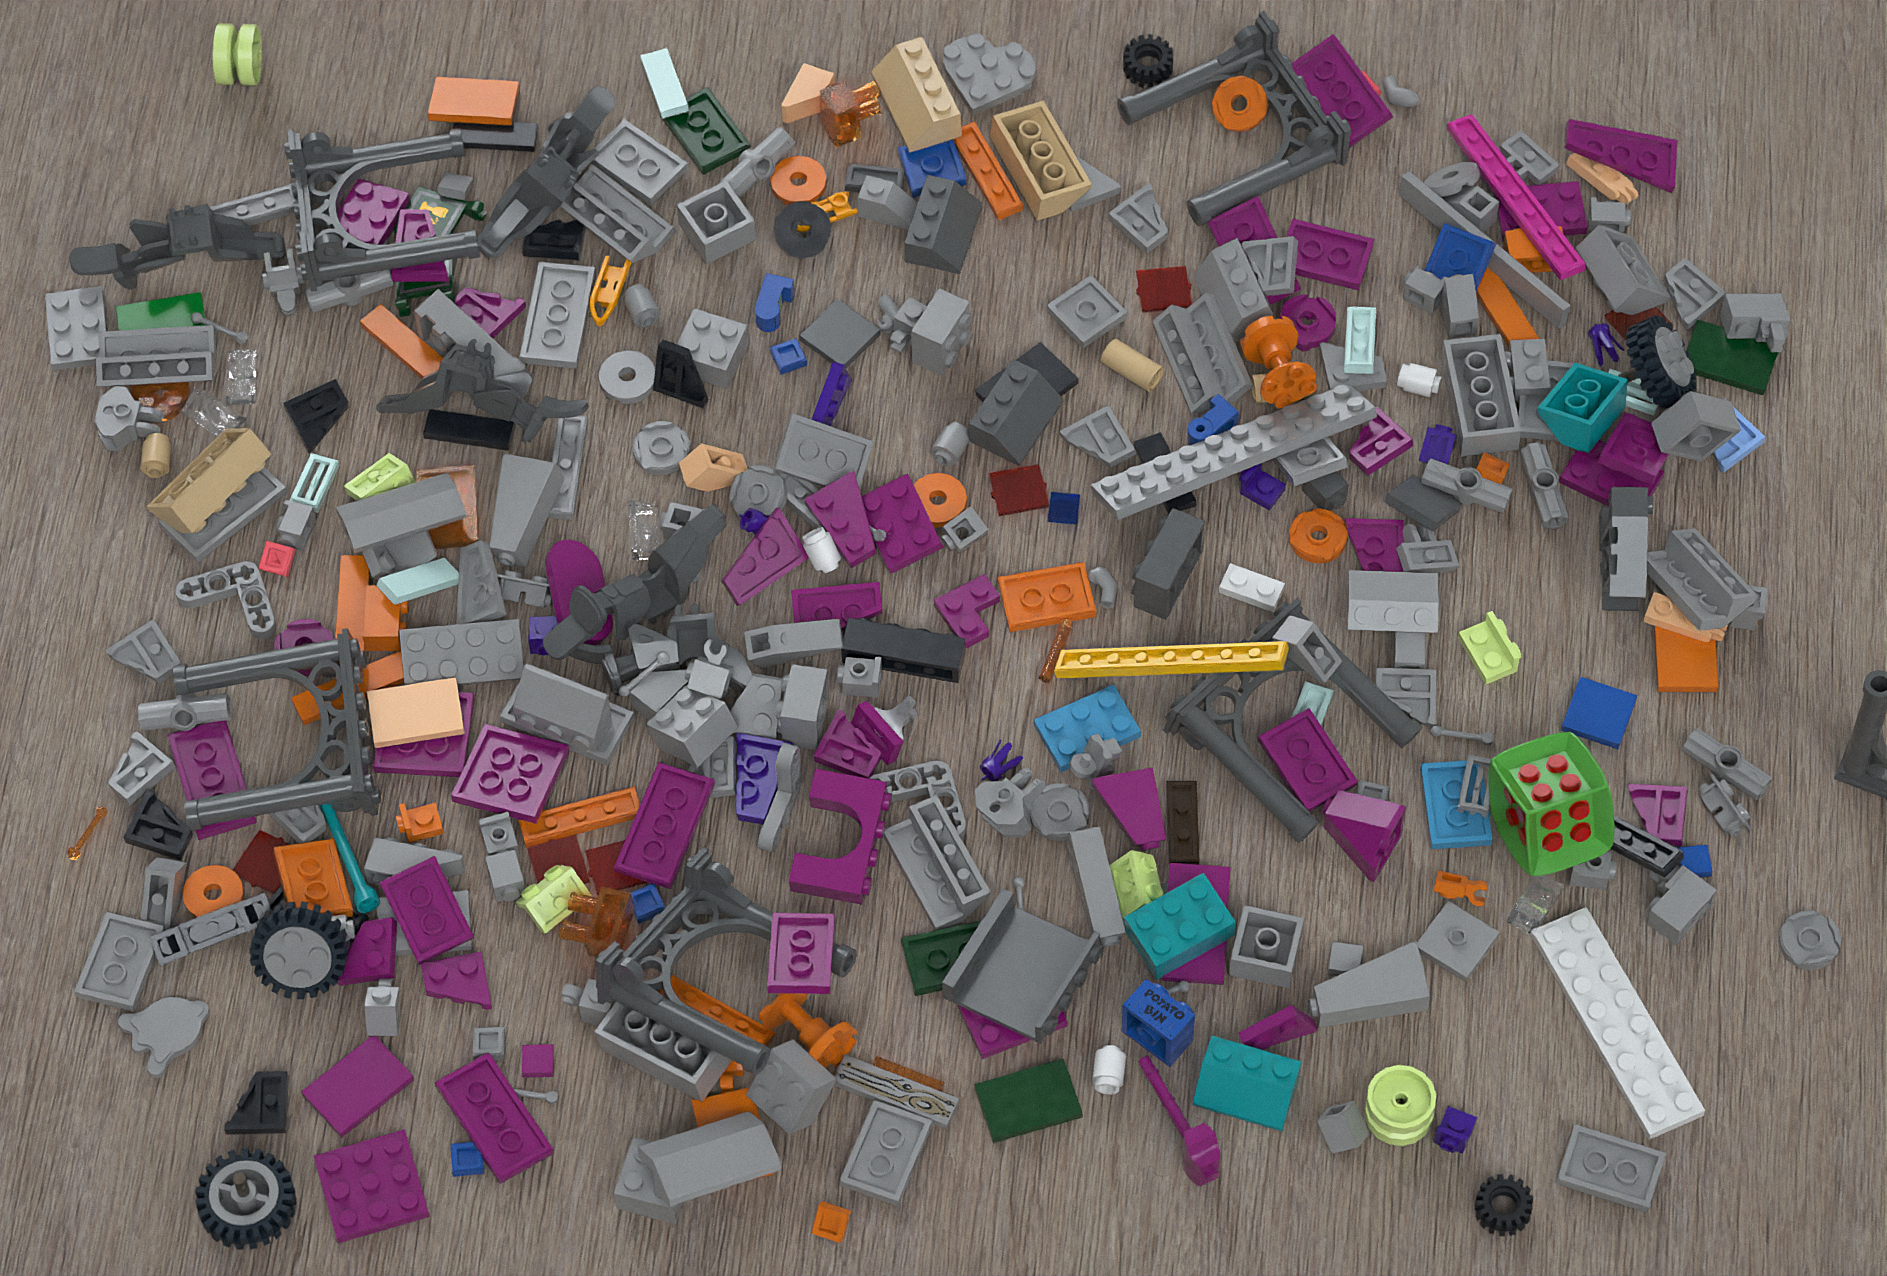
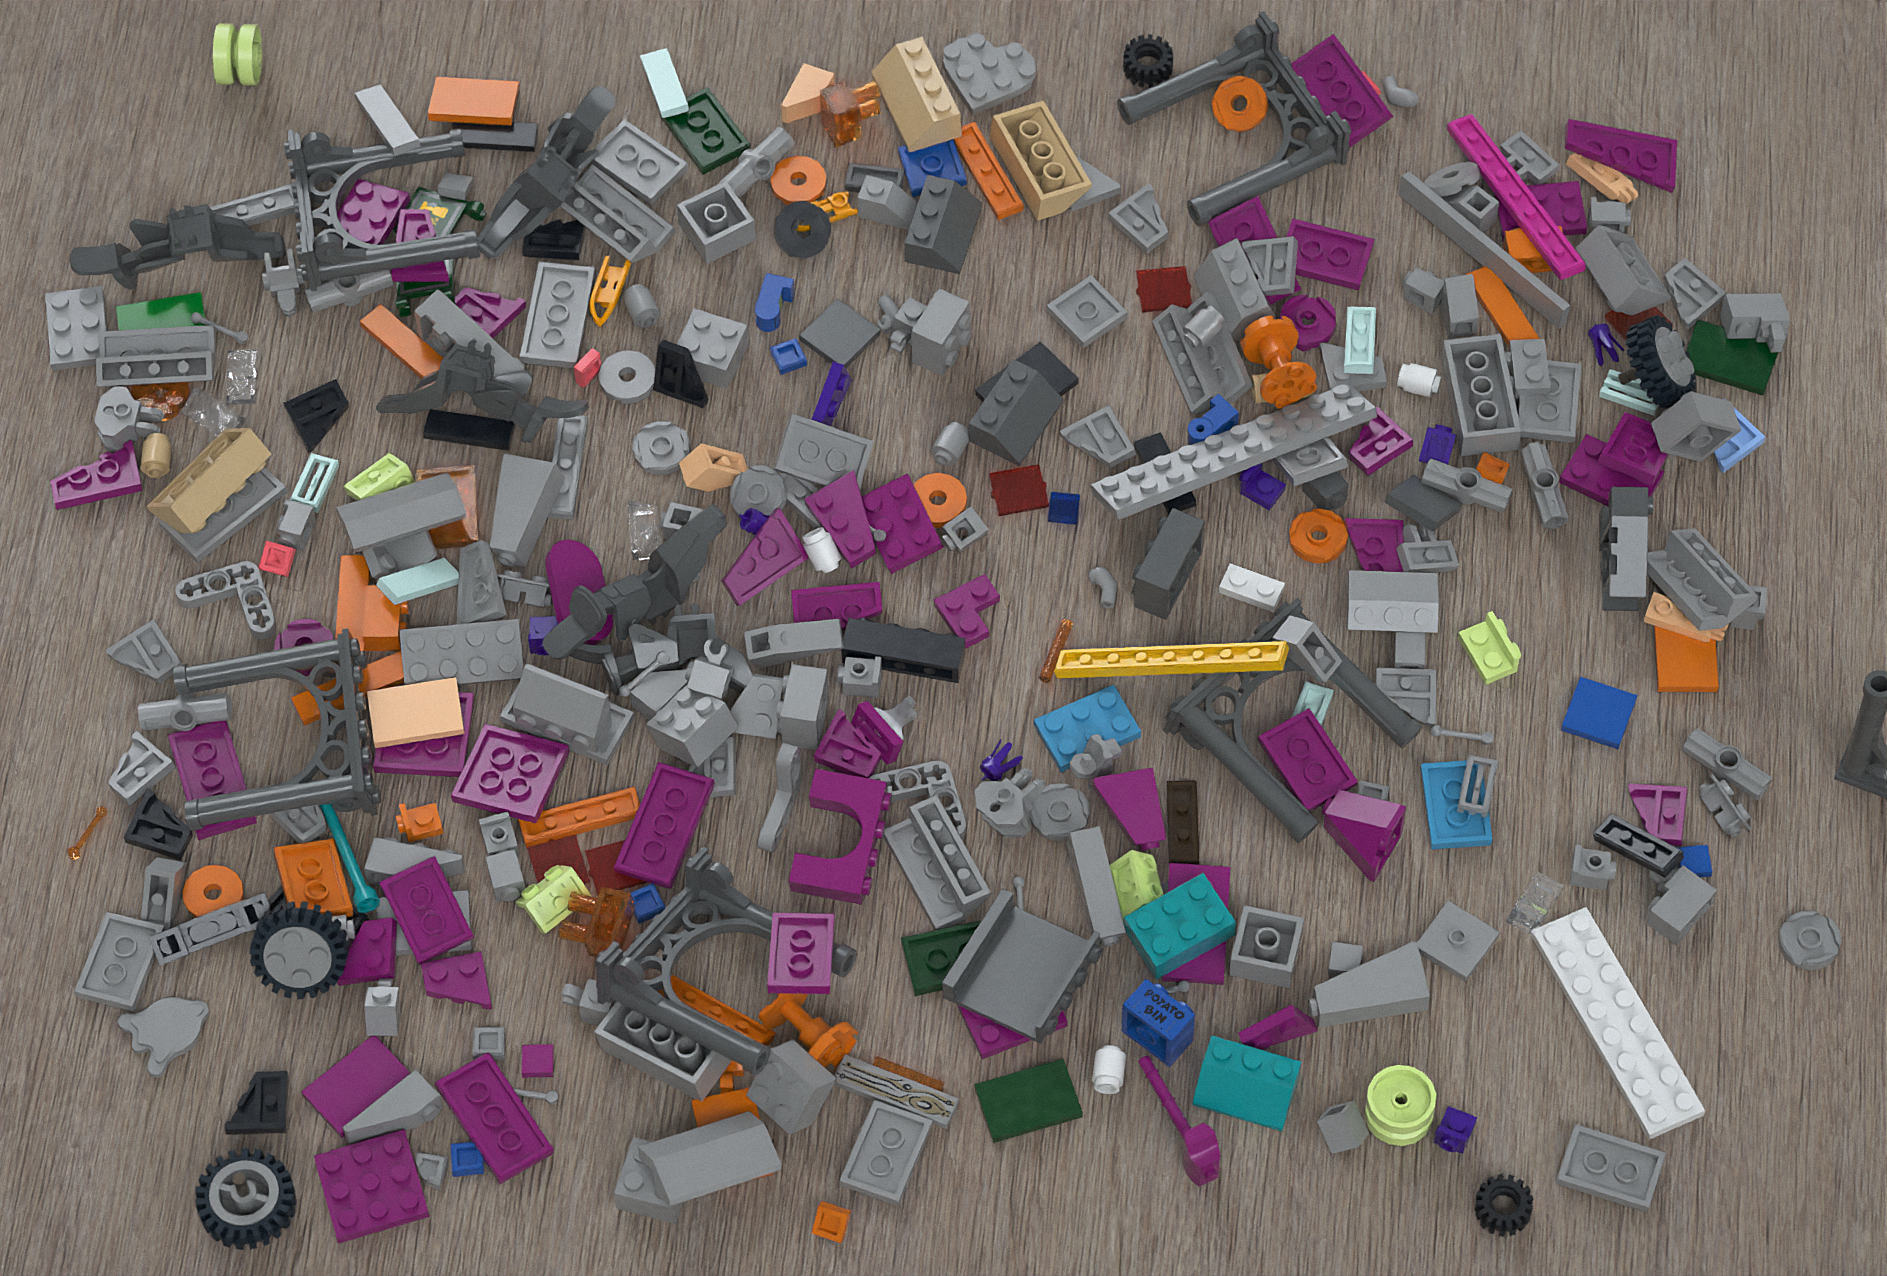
(104, 479): none -> magenta wing
(258, 862): clear red piece -> none
(387, 120): none -> tile
(400, 1108): none -> light grey slope
(431, 1168): none -> light grey tile
(587, 368): none -> coral tile
(756, 776): wing -> none
(1046, 596): orange tile -> none
(1132, 365): tan pin -> none
(1203, 327): none -> light grey brick
(1454, 886): orange plate -> none
(1460, 253): blue tile -> none
(1551, 803): bright green piece -> none
(1583, 406): teal slope -> none

